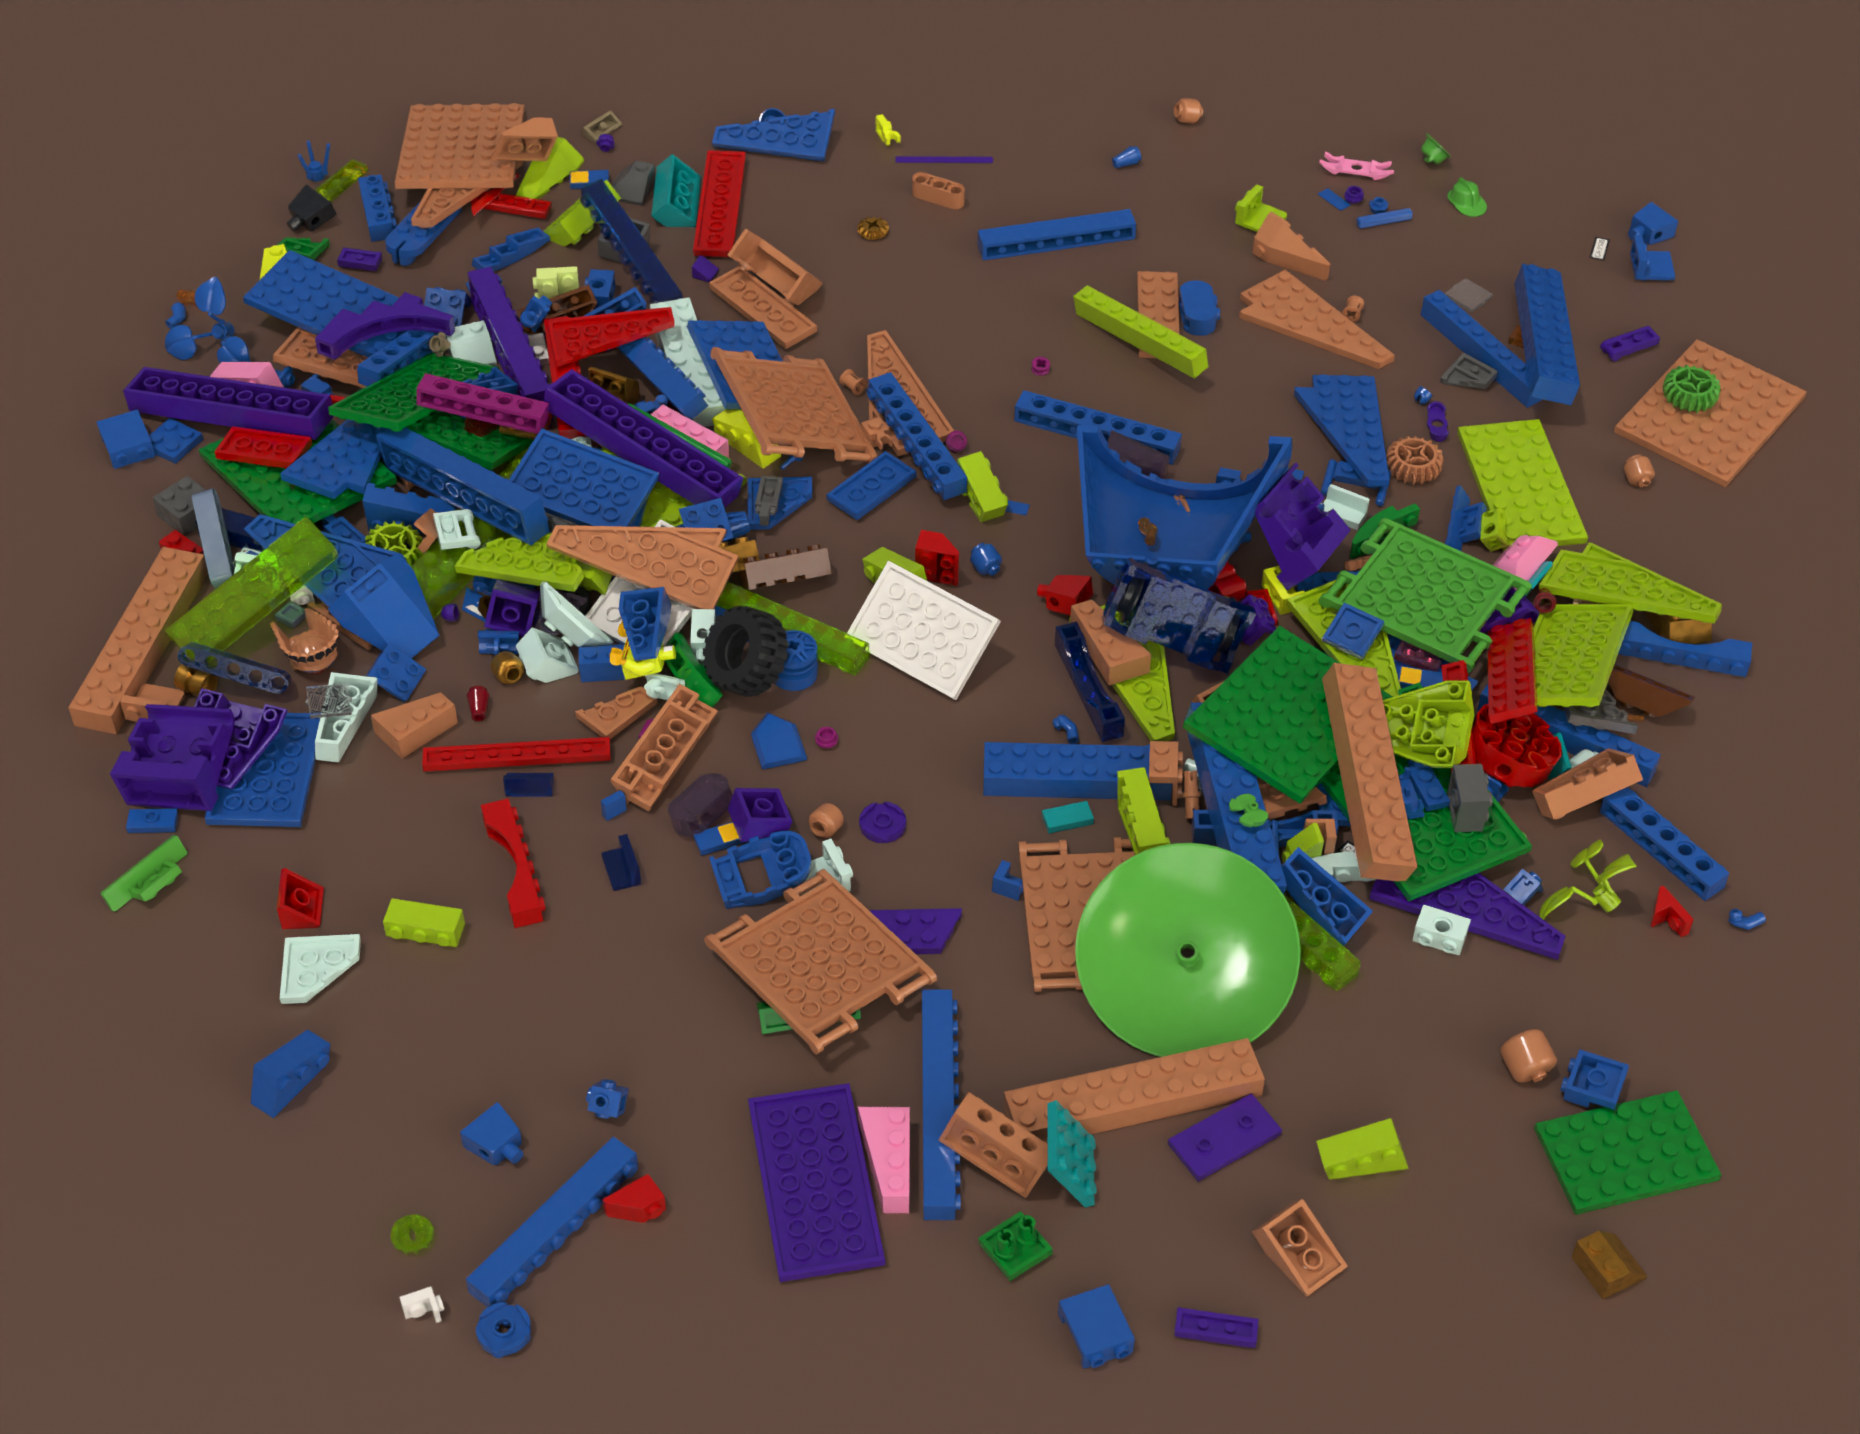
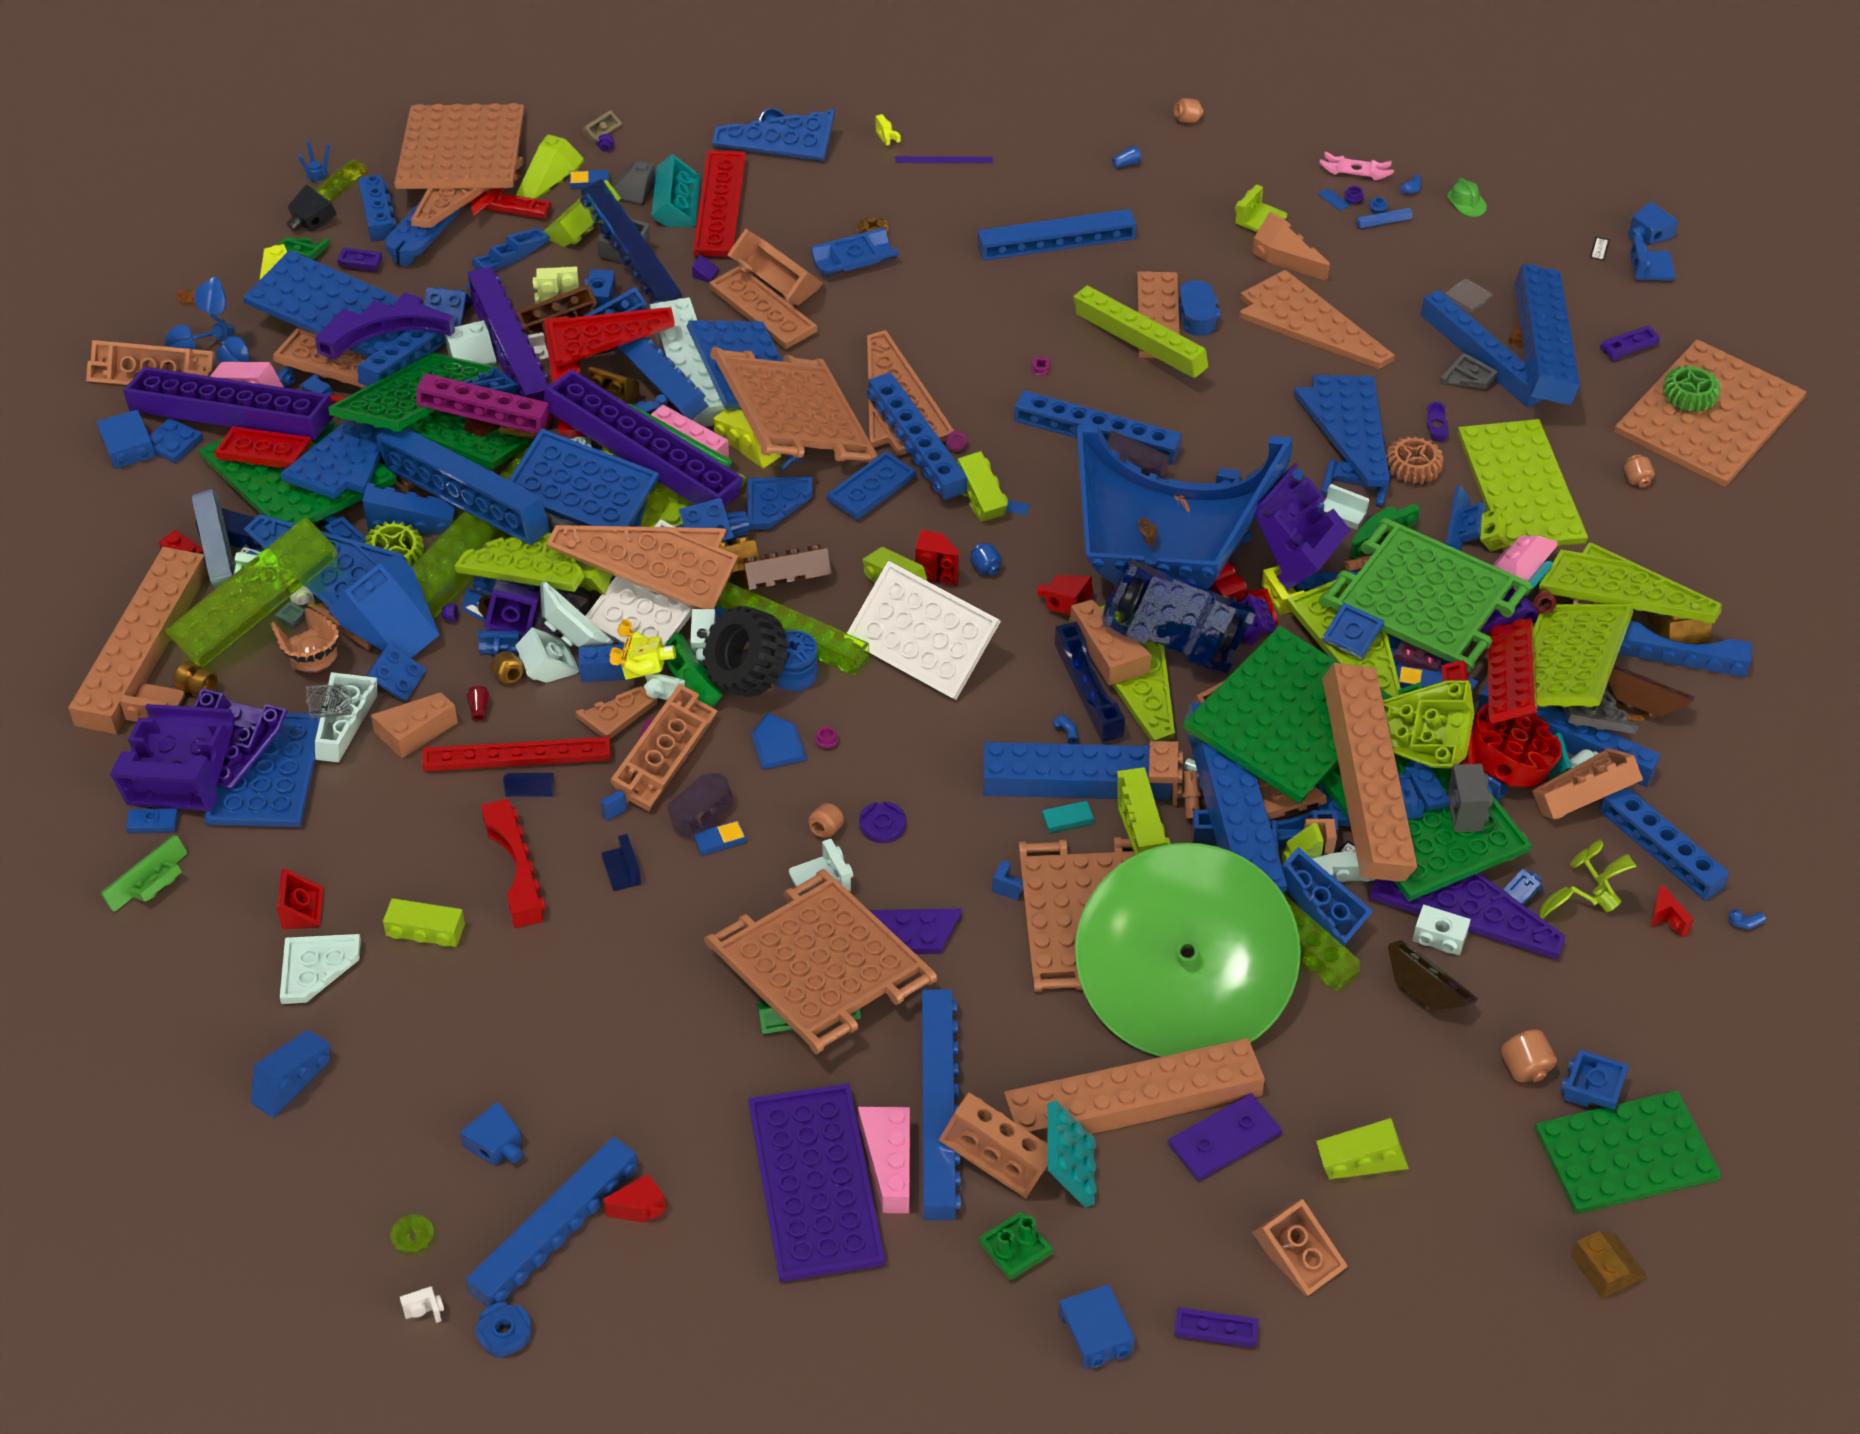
(123, 361): none -> nougat slope
(176, 505): dark grey brick -> none
(179, 315): blue arm -> none
(223, 668): beam -> none
(427, 526): nougat panel -> none
(439, 344): dark tan plate -> none
(449, 530): light aqua plate -> none
(527, 141): nougat slope -> none
(535, 312): blue hips -> none
(607, 1099): blue brick -> none
(645, 620): blue wedge -> none
(758, 812): dark purple brick -> none
(768, 497): dark grey hinge -> none
(784, 859): blue slope -> none
(852, 252): none -> blue piece
(853, 382): nougat bush -> none
(877, 430): nougat plate -> none
(938, 190): nougat beam -> none
(1253, 815): bright green piece -> none
(1354, 306): nougat bush -> none
(1411, 186): none -> blue arm
(1422, 394): blue hinge -> none
(1426, 980): none -> dark brown wedge
(1433, 151): bright green piece -> none

